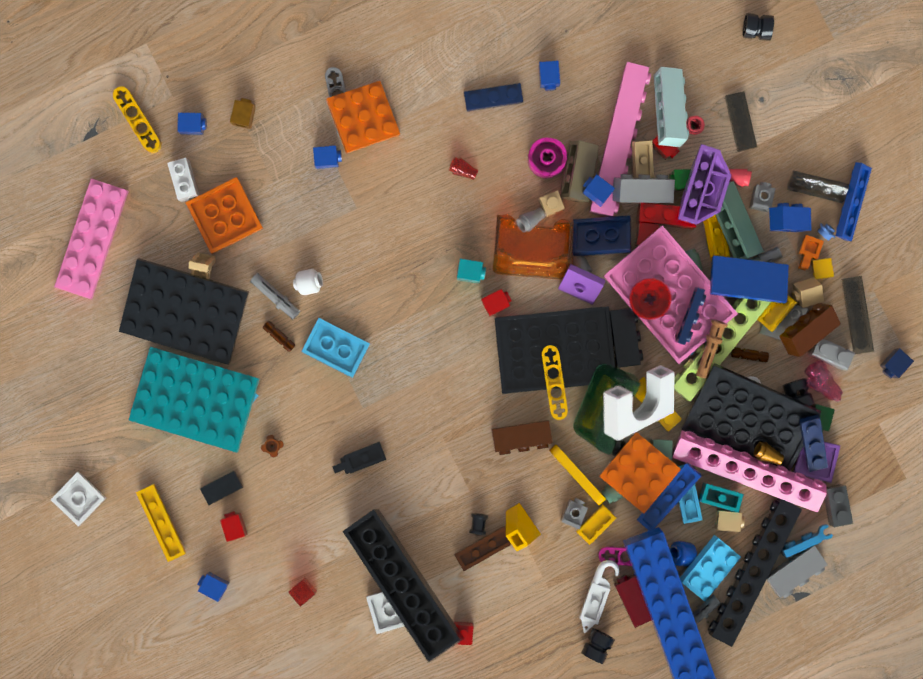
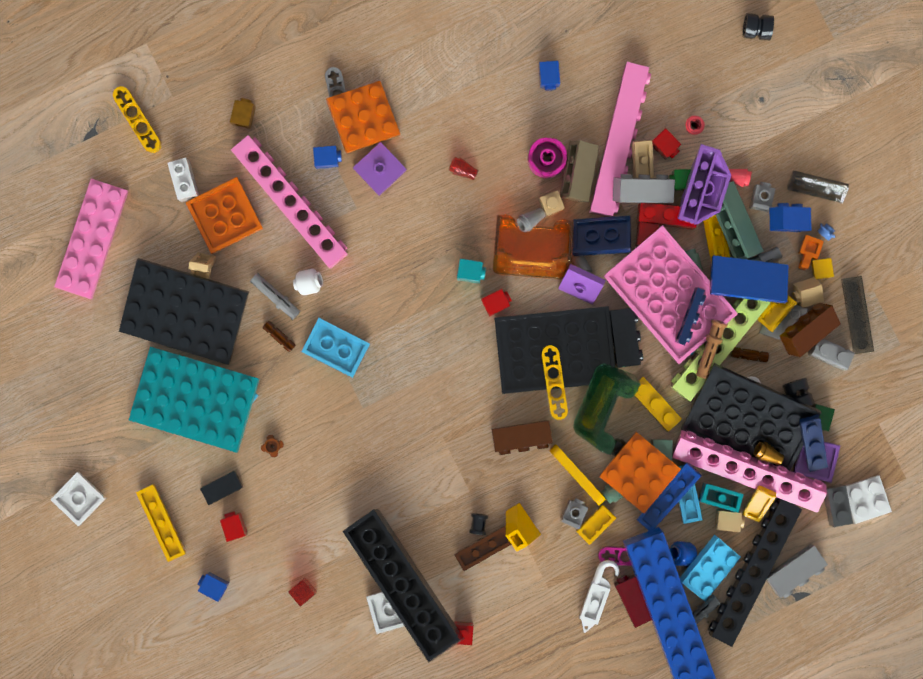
(191, 123): blue brick -> none
(242, 152): none -> bright pink brick
(360, 459): black hinge -> none
(379, 168): none -> medium lavender plate
(493, 97): dark blue plate -> none
(597, 190): blue brick -> none
(598, 645): black wheel -> none
(656, 289): red wheel -> none
(657, 404): white arch -> none
(670, 107): light aqua brick -> none
(740, 121): clear smoke plate -> none
(759, 503): none -> yellow tile
(807, 541): dark azure plate -> none
(822, 381): clear pink rock -> none
(853, 201): blue plate -> none
(867, 499): none -> white plate
(896, 363): dark blue brick -> none

